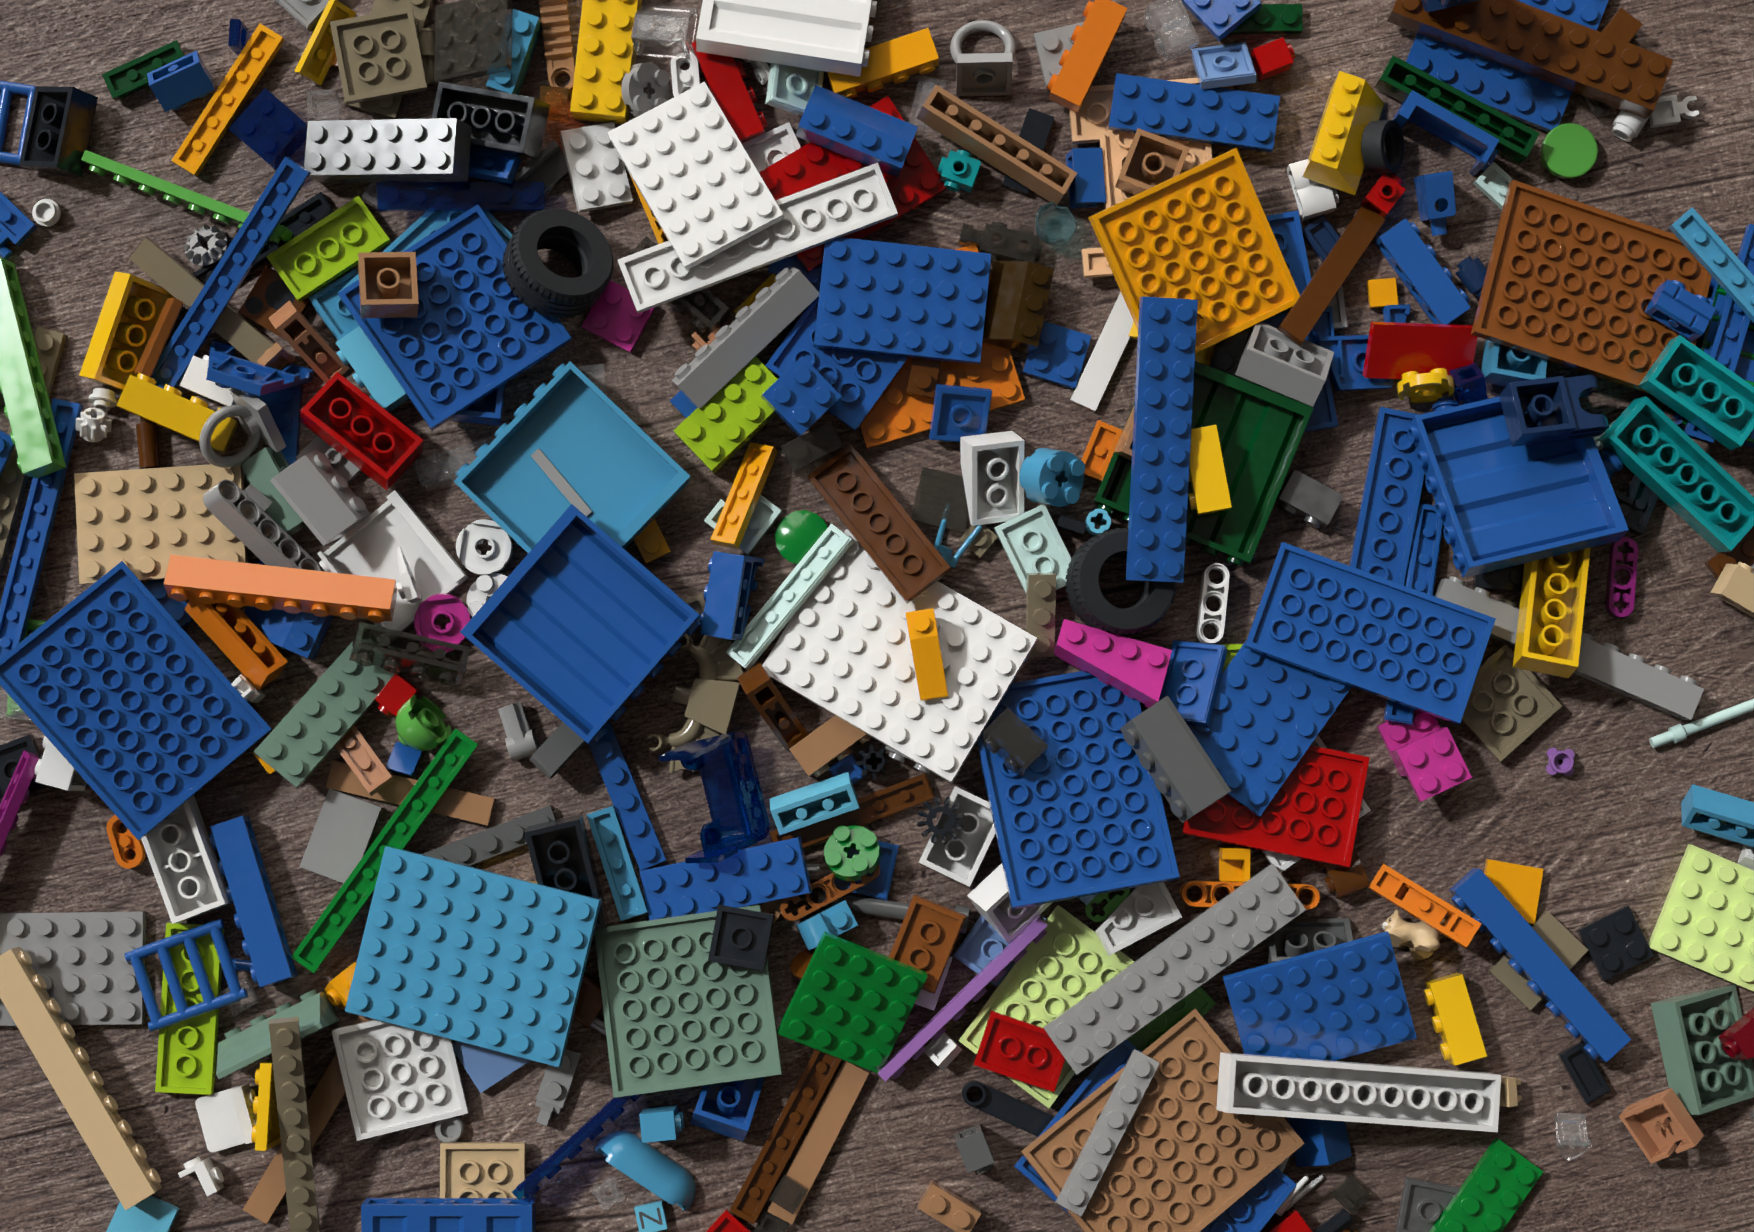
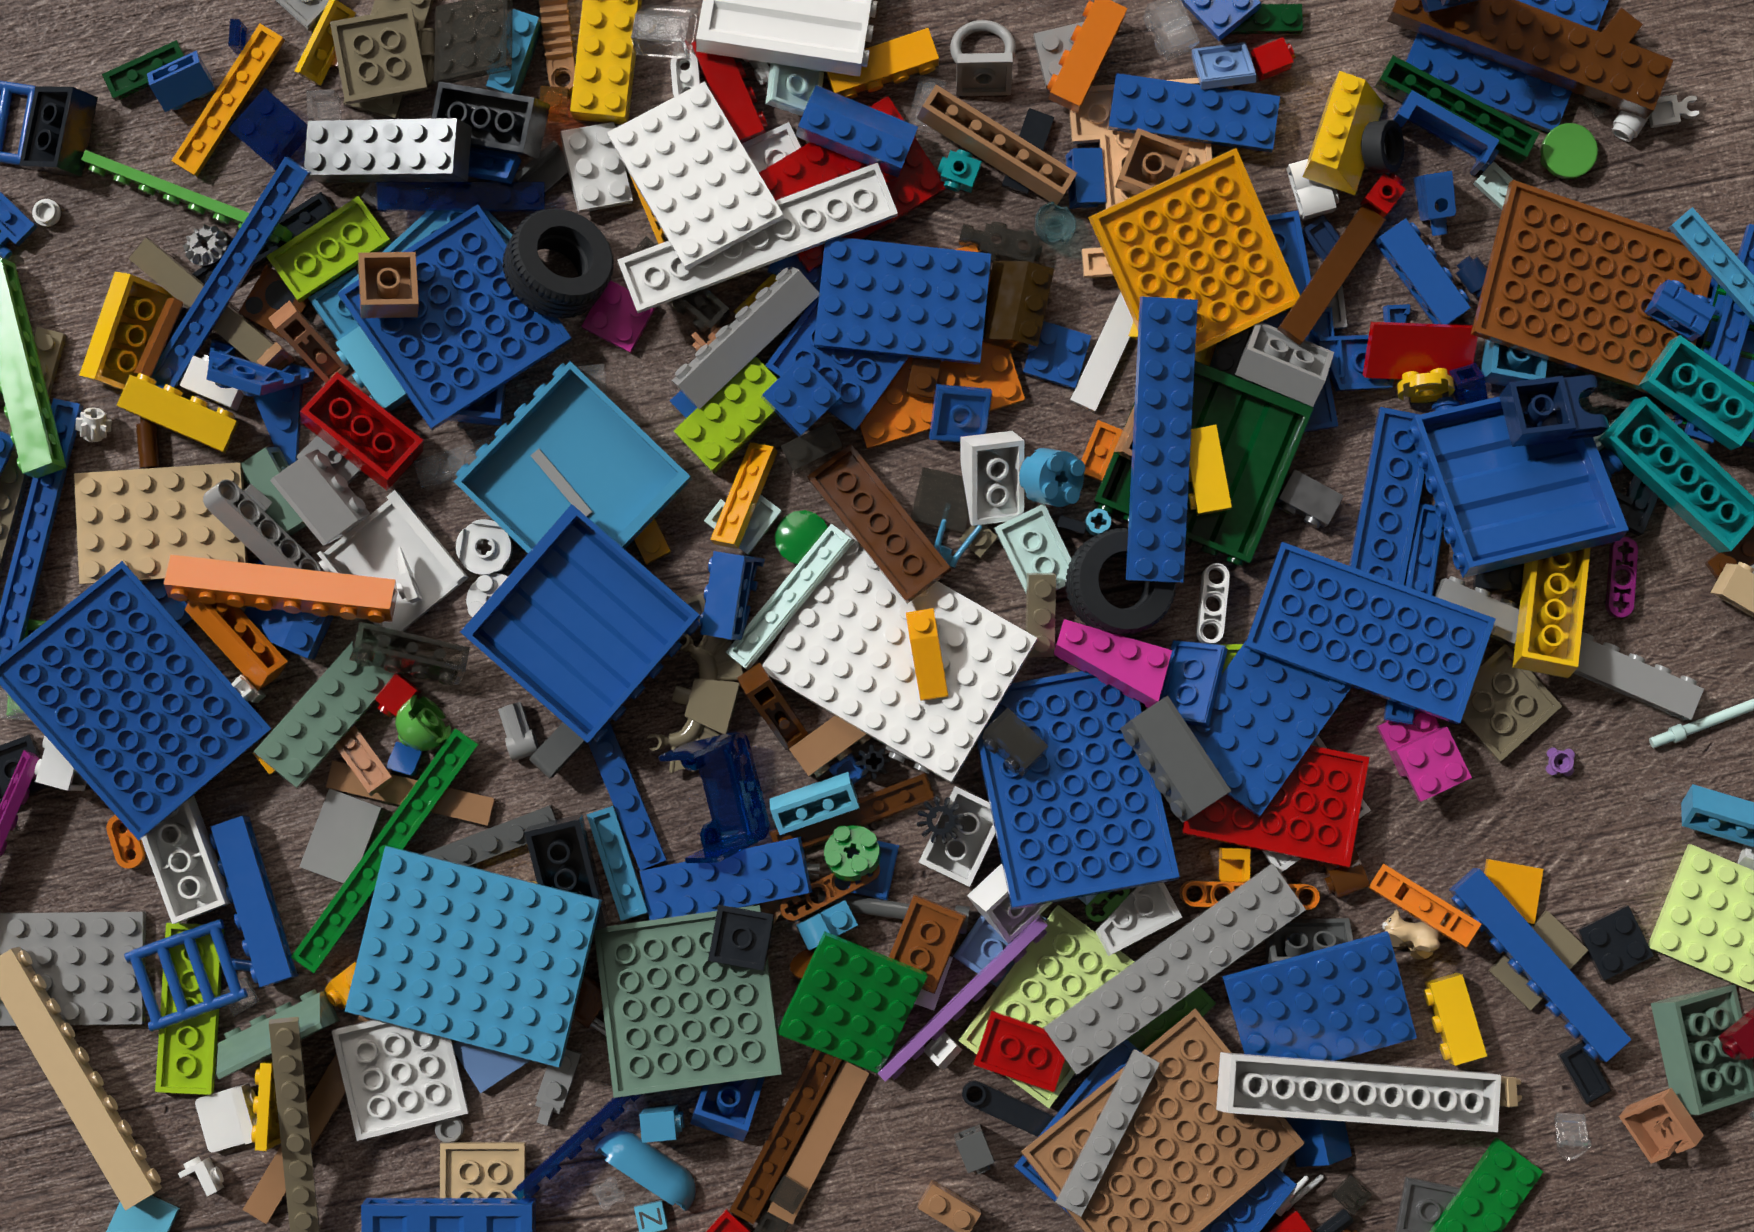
(103, 399): white plate -> none
(254, 419): light grey tile -> none
(444, 604): dark pink plate -> none
(643, 76): light grey plate -> none
(1382, 292): light orange tile -> none

